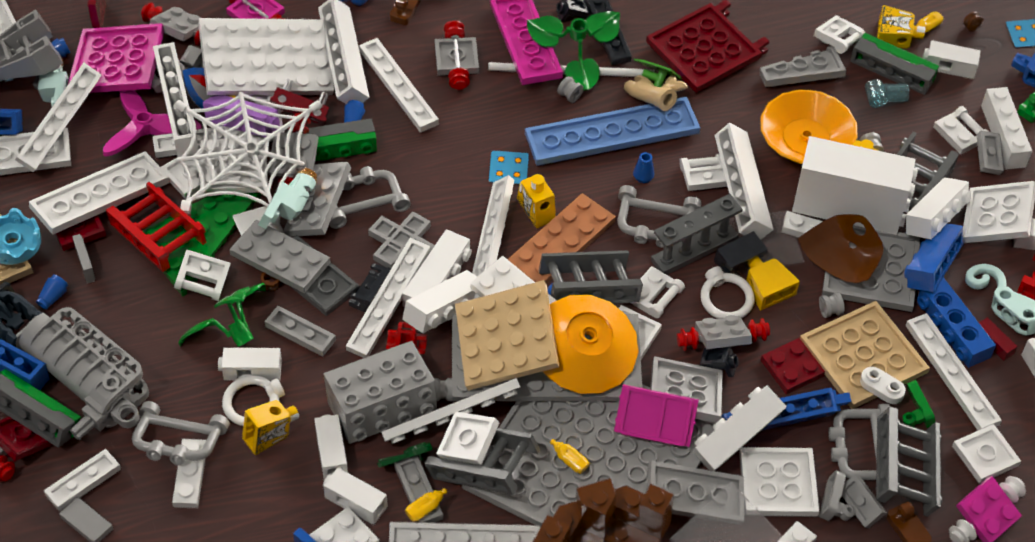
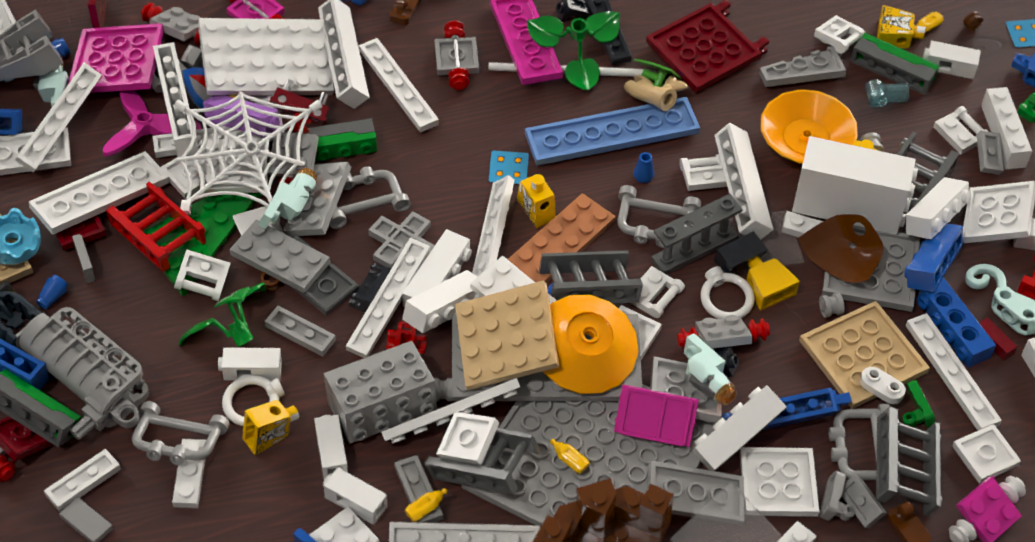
(353, 111): blue cone -> none
(411, 451): dark green piece -> none
(570, 89): light grey wheel -> none
(706, 371): none -> light aqua plate
(792, 366): dark red plate -> none

